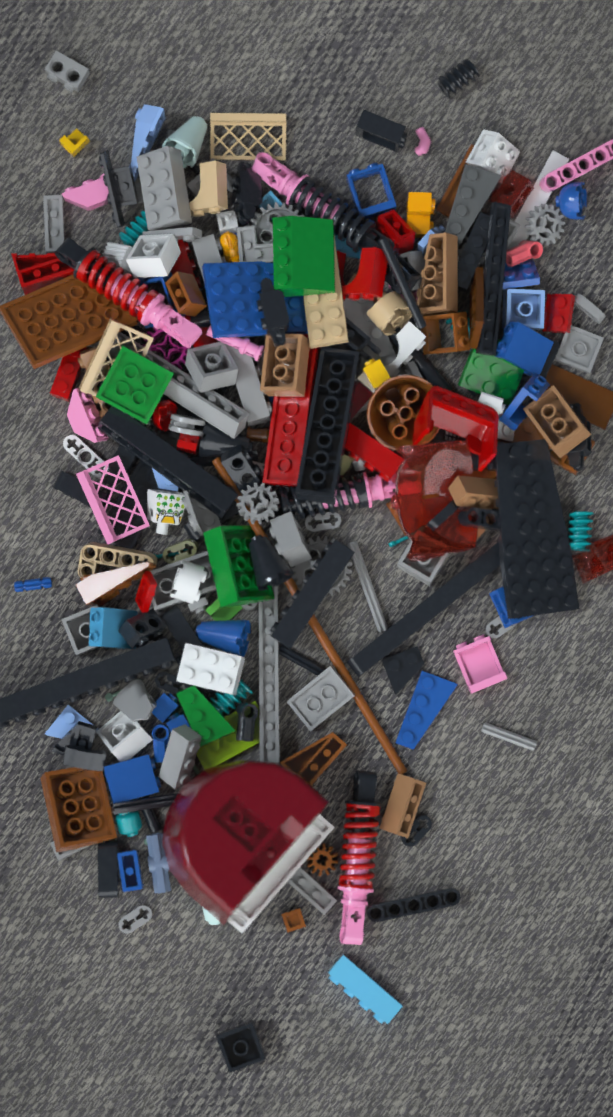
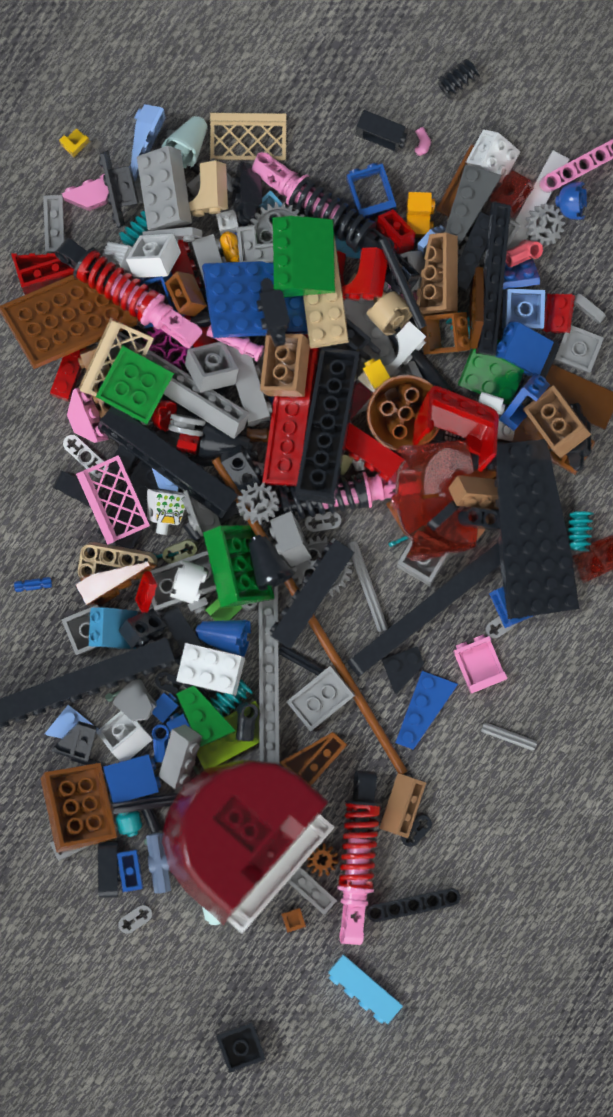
(70, 68): light grey brick -> none
(84, 759): black slope -> none

